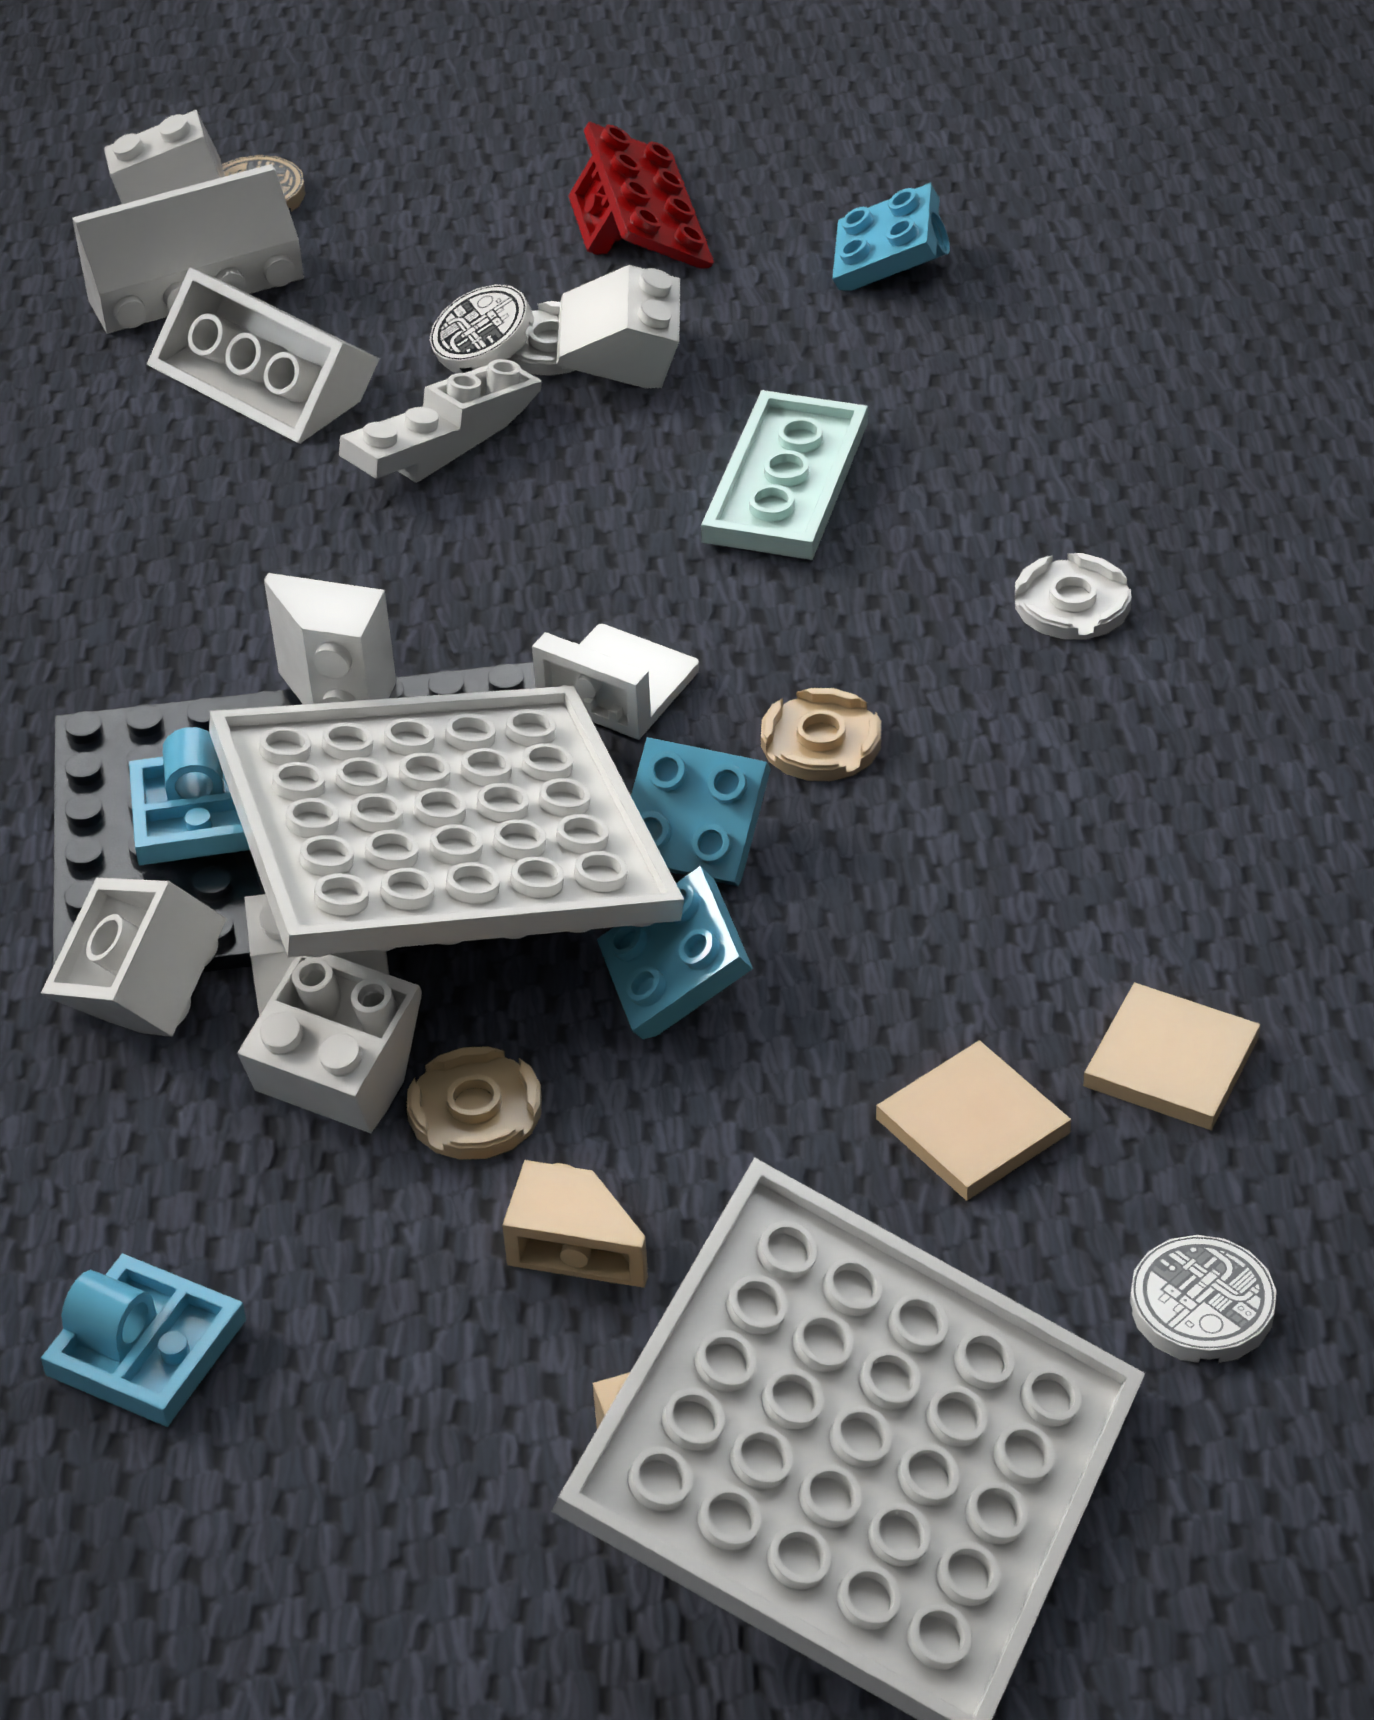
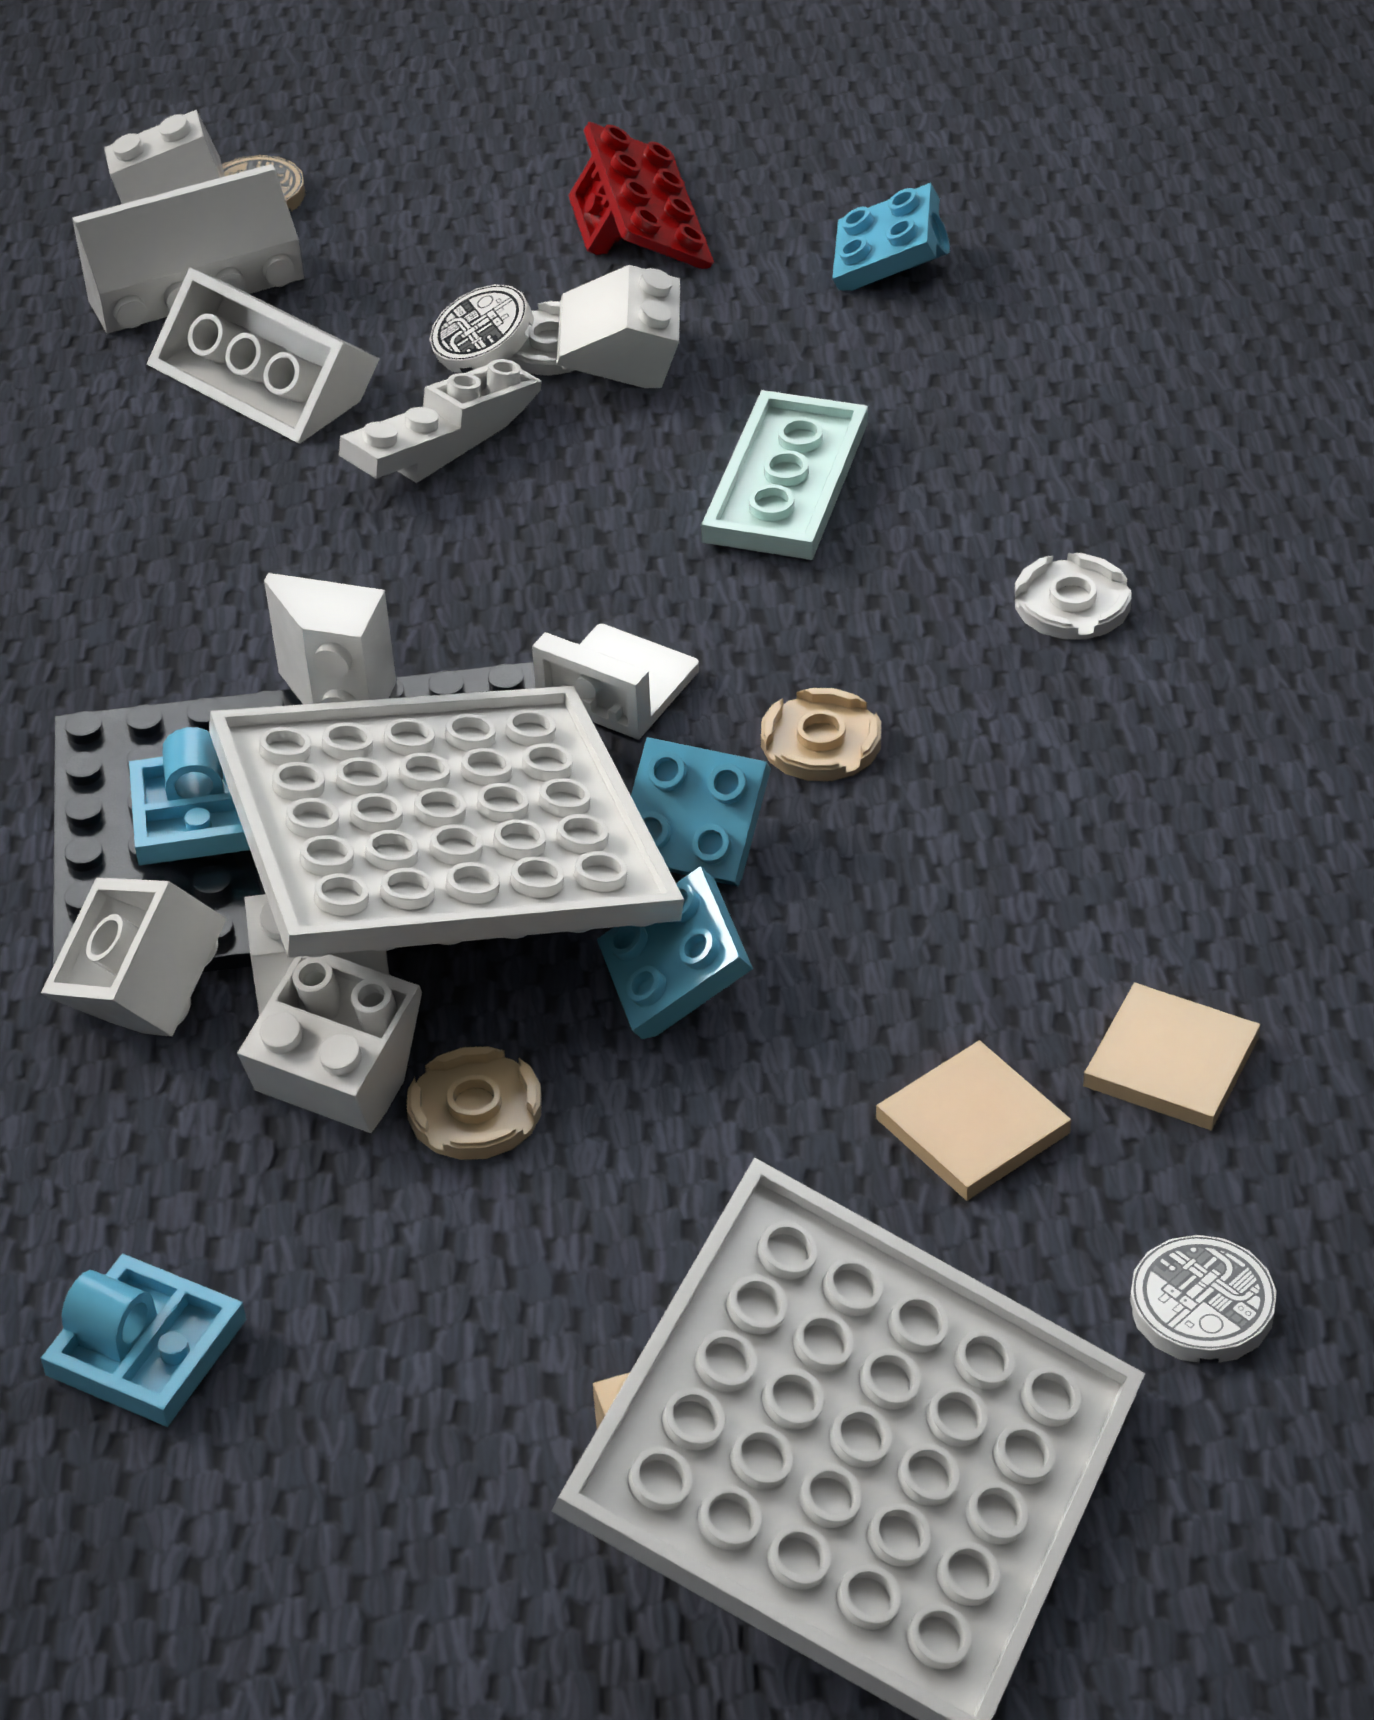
(572, 1226): tan slope -> none

